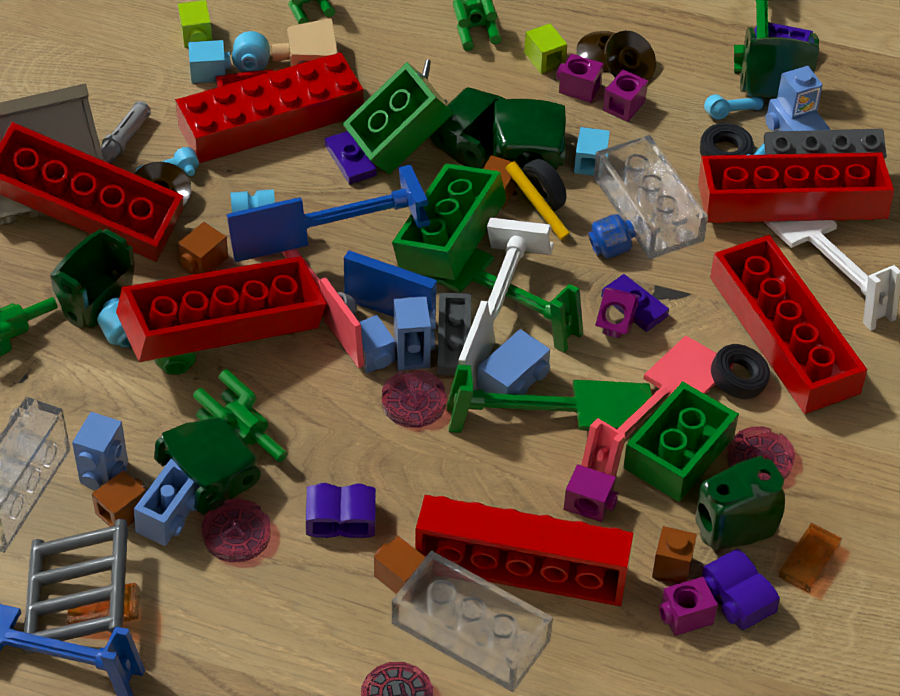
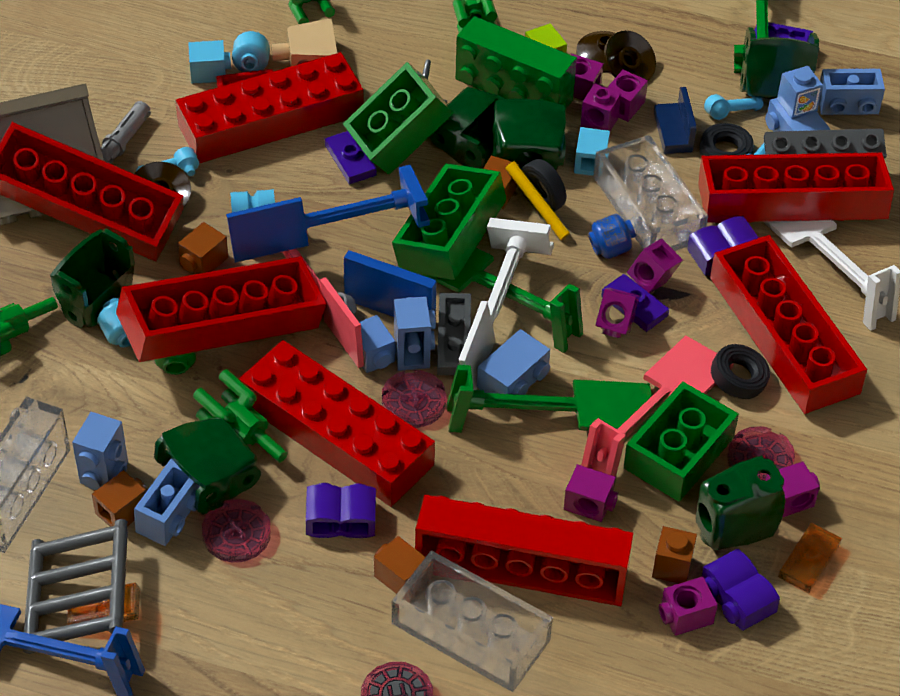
(194, 22): lime brick -> none
(339, 423): none -> red brick
(513, 64): none -> green brick
(600, 108): none -> magenta brick
(654, 266): none -> magenta brick
(676, 124): none -> dark blue panel
(711, 239): none -> dark purple brick
(799, 488): none -> magenta brick
(851, 91): none -> medium blue brick

